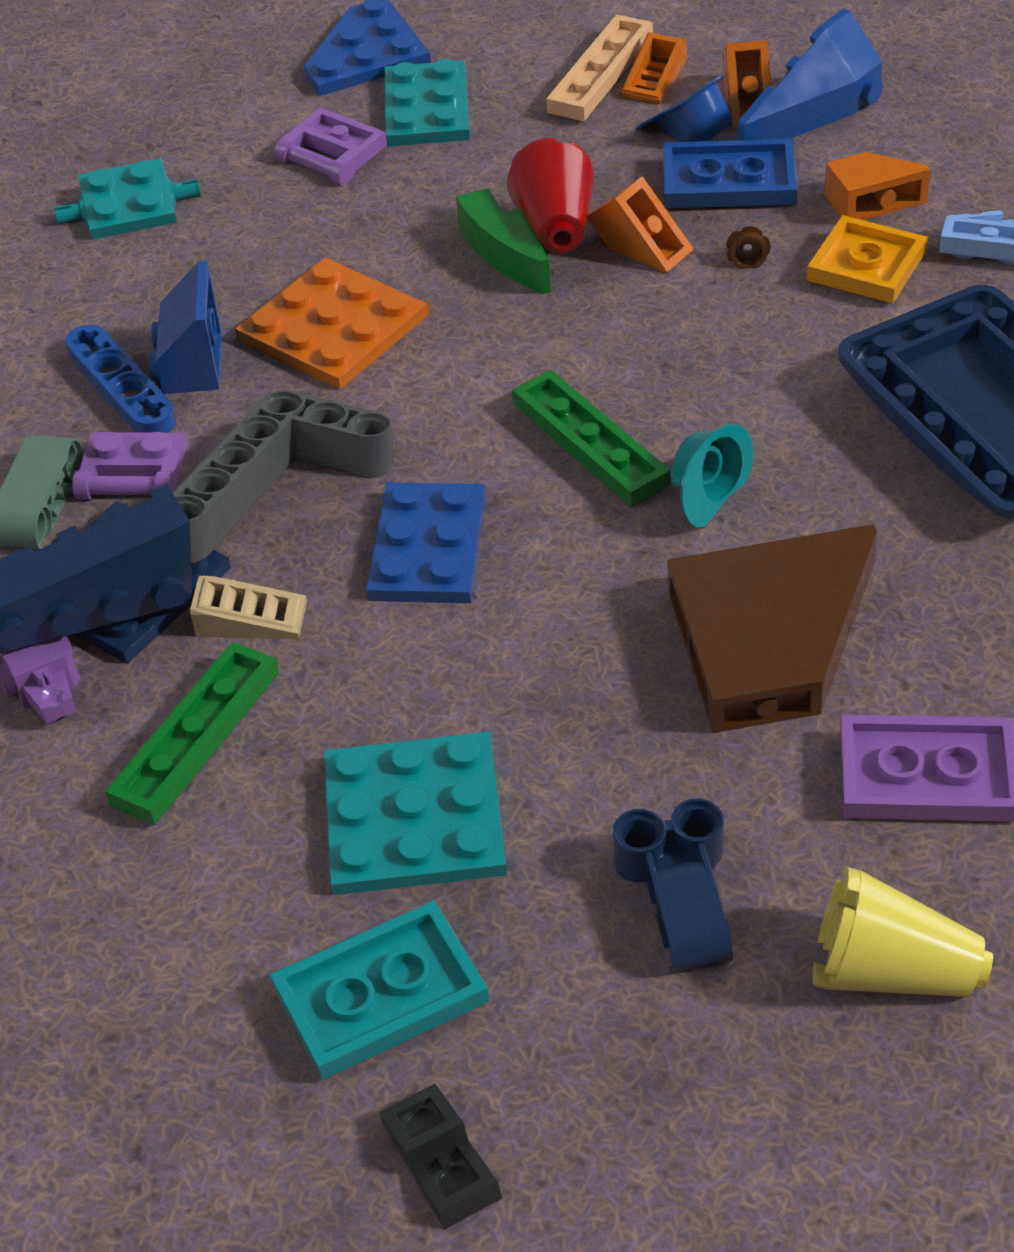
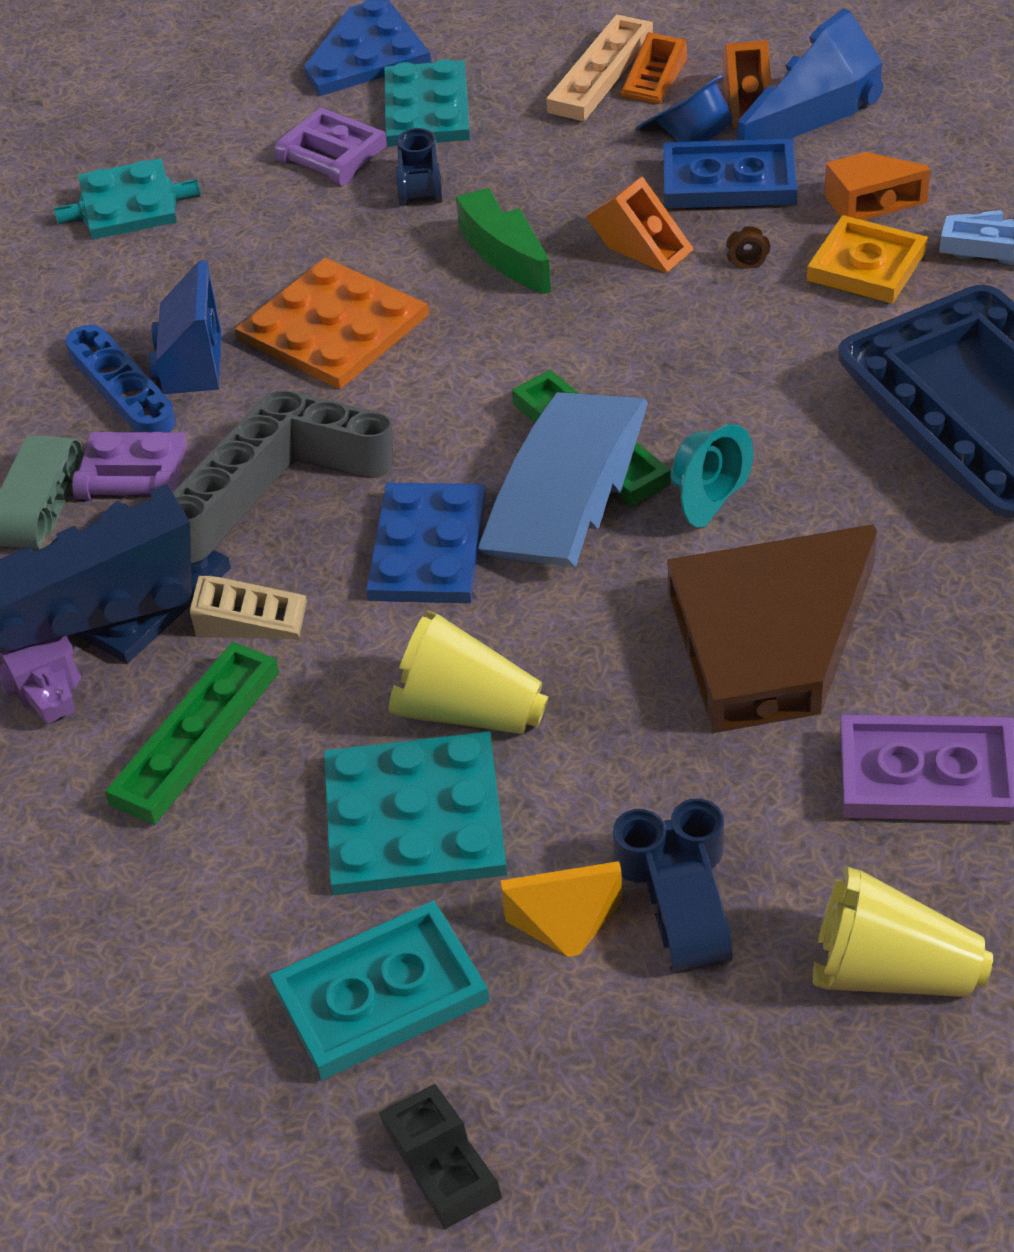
(418, 166): none -> dark blue piece
(463, 682): none -> light yellow cone
(553, 190): red cone -> none
(563, 478): none -> medium blue slope
(564, 905): none -> light orange slope

